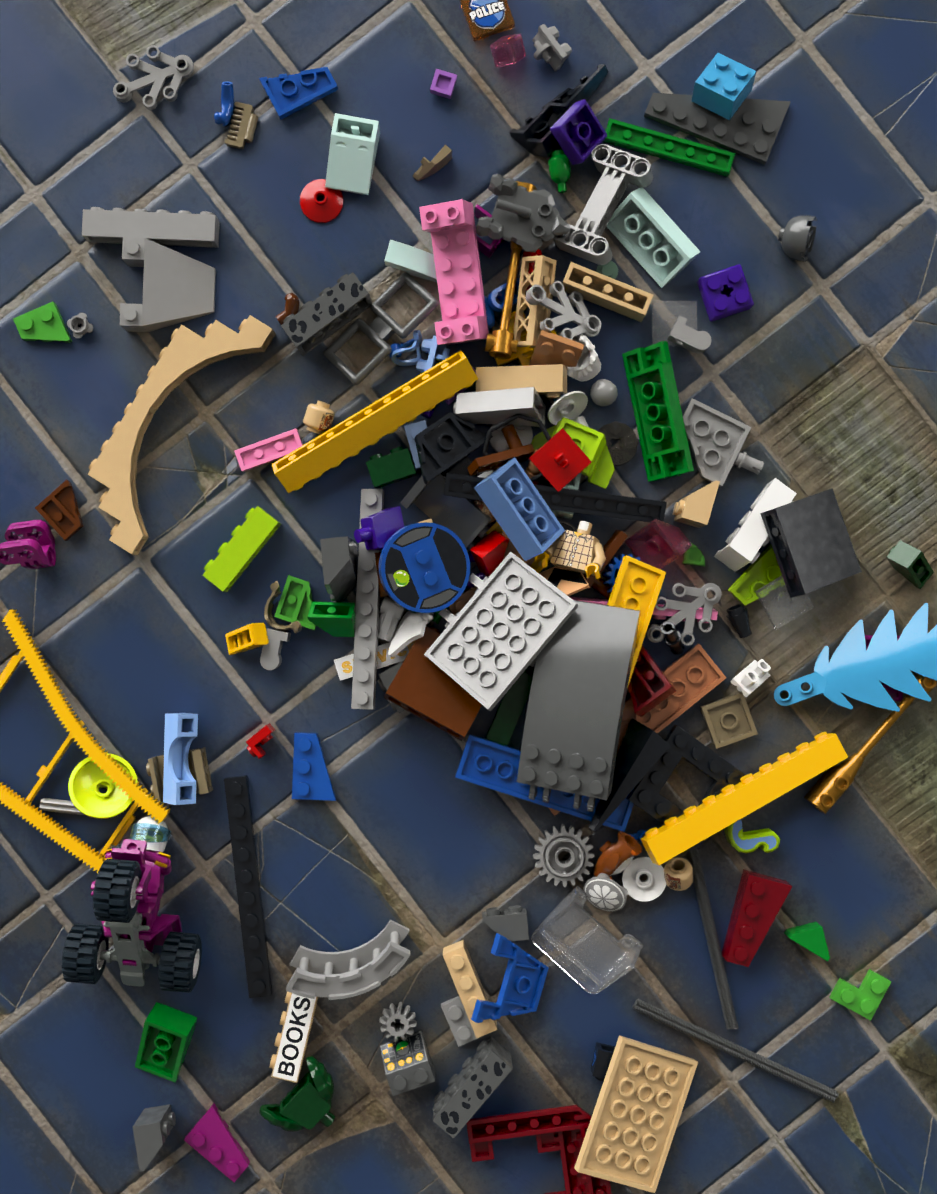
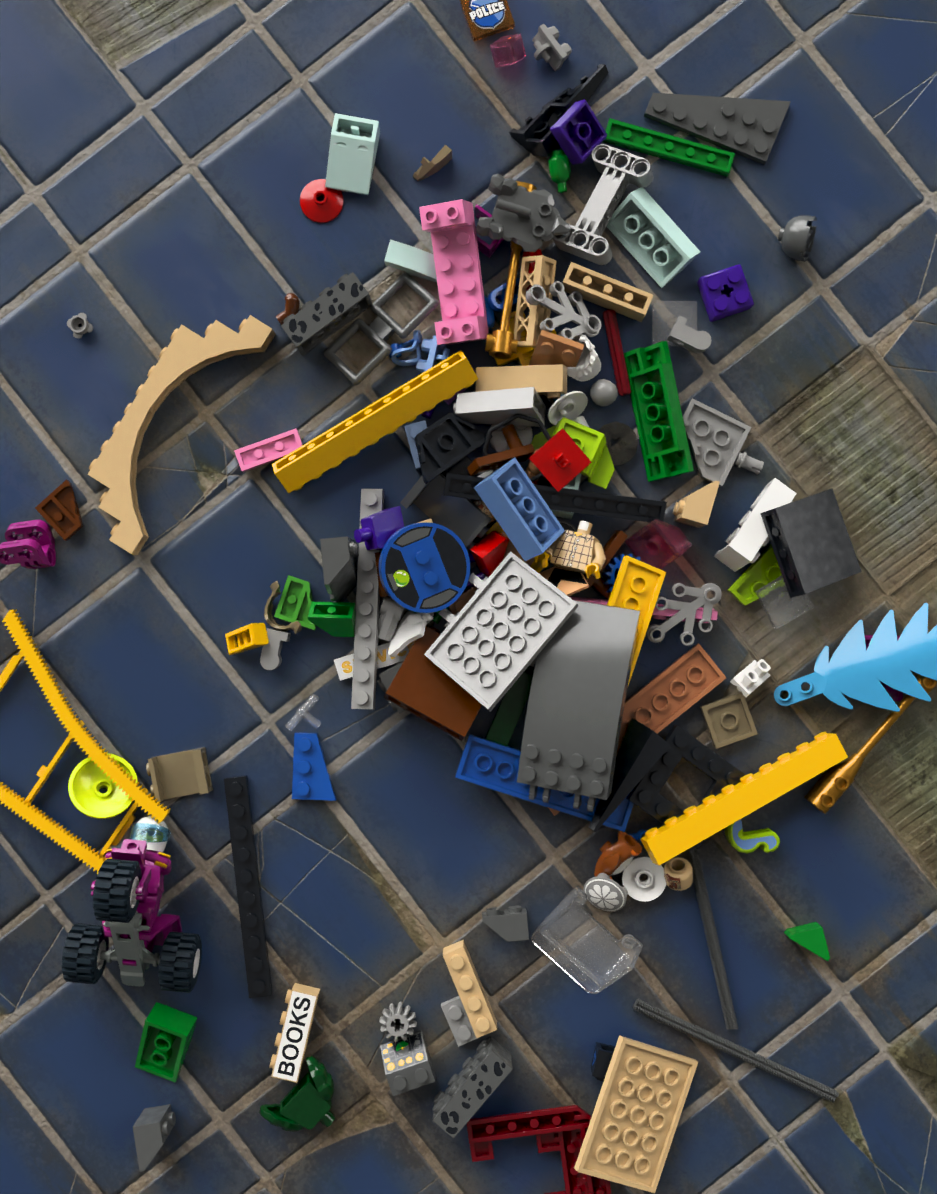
(43, 324): bright green wing -> none
(57, 805): light grey axle -> none
(156, 77): light grey plant -> none
(158, 226): light grey brick -> none
(173, 287): light grey wedge -> none
(178, 782): light blue arch -> none
(217, 1145): magenta wing -> none
(227, 104): blue arm -> none
(241, 549): lime brick -> none
(247, 126): dark tan piece -> none
(262, 737): red bracket -> none
(298, 90): blue wing -> none
(303, 713): none -> clear piece
(318, 417): tan head -> none
(349, 971): light grey fence -> none
(391, 467): dark green brick -> none
(443, 83): medium lavender plate -> none
(520, 985): blue wing -> none
(563, 869): light grey gear -> none
(609, 269): sand green plate -> none
(616, 353): none -> dark red axle
(648, 684): dark red wedge -> none
(672, 638): black pin -> none
(693, 556): bright green tile -> none
(723, 86): dark azure brick -> none
(739, 619): black cone -> none
(752, 915): dark red wedge -> none
(862, 999): bright green plate -> none
(910, 563): dark green slope -> none

